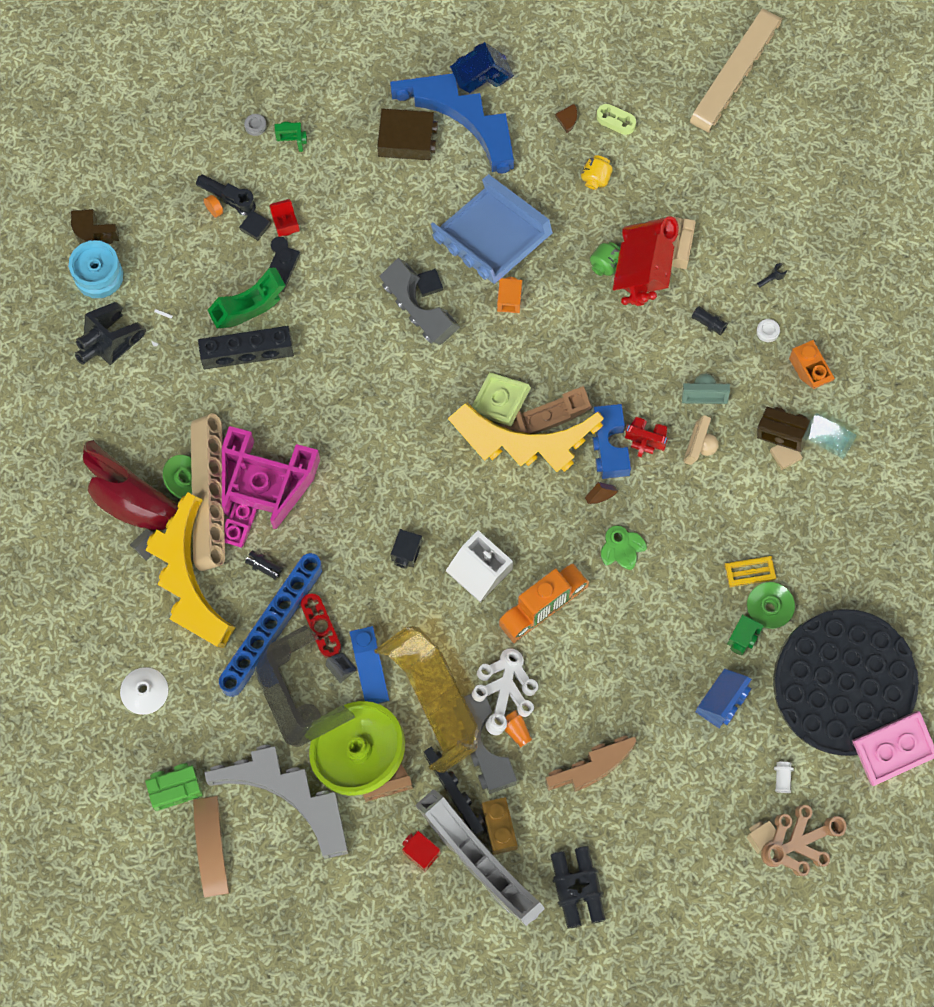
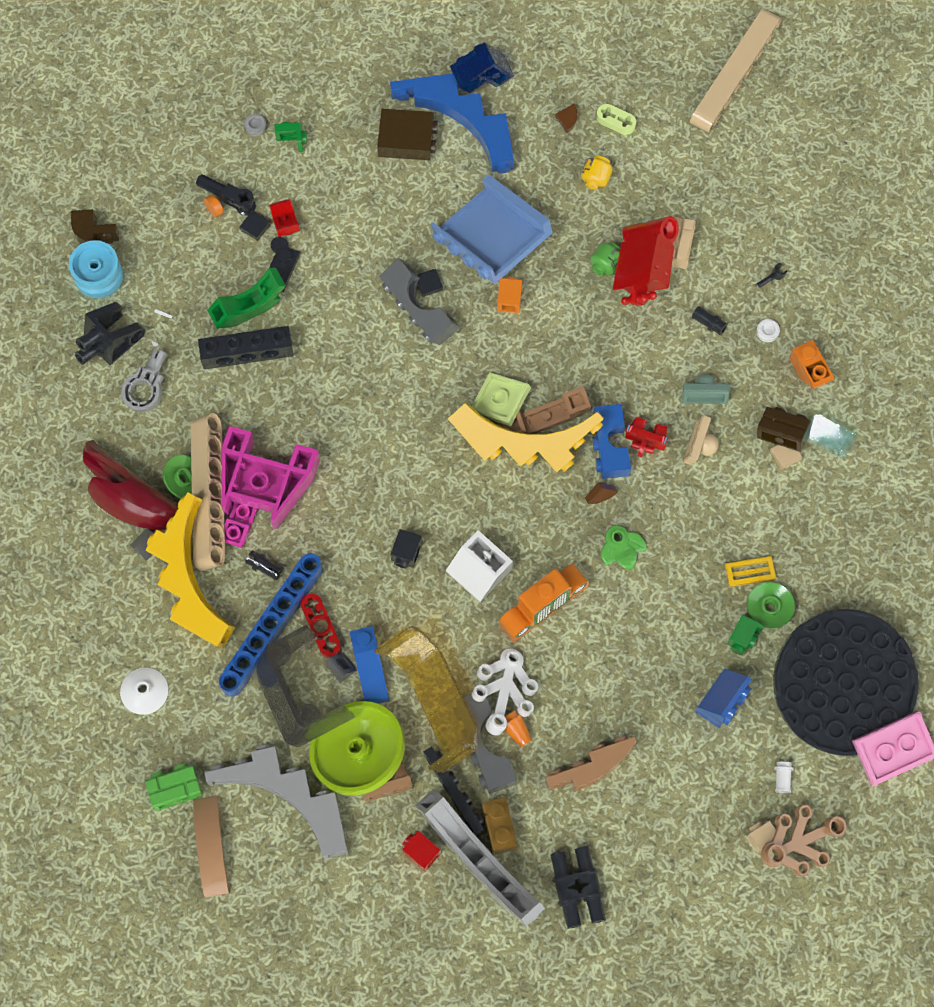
(141, 377): none -> light grey pin

